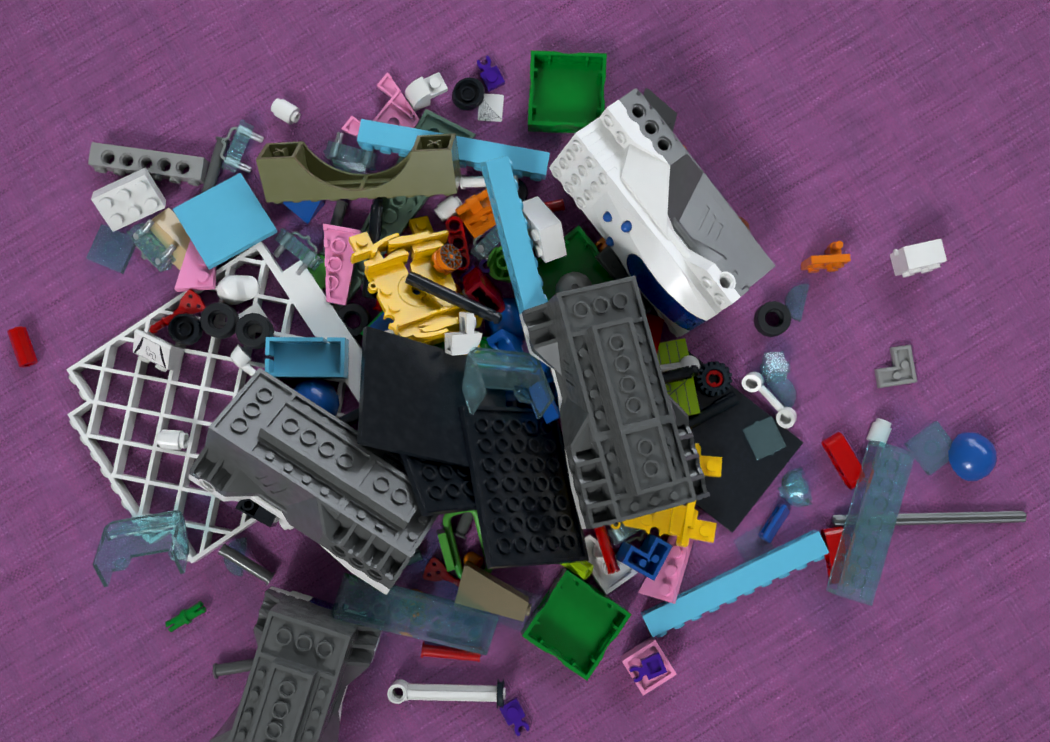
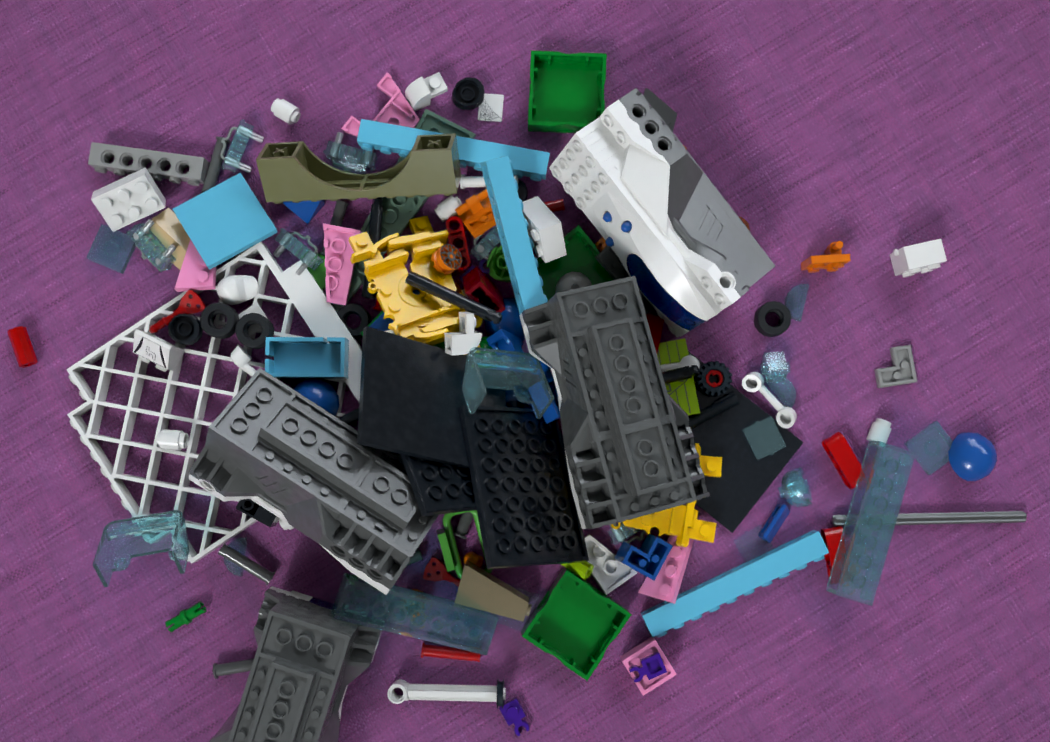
(491, 76): dark purple plate -> none
(607, 550): red pin -> none

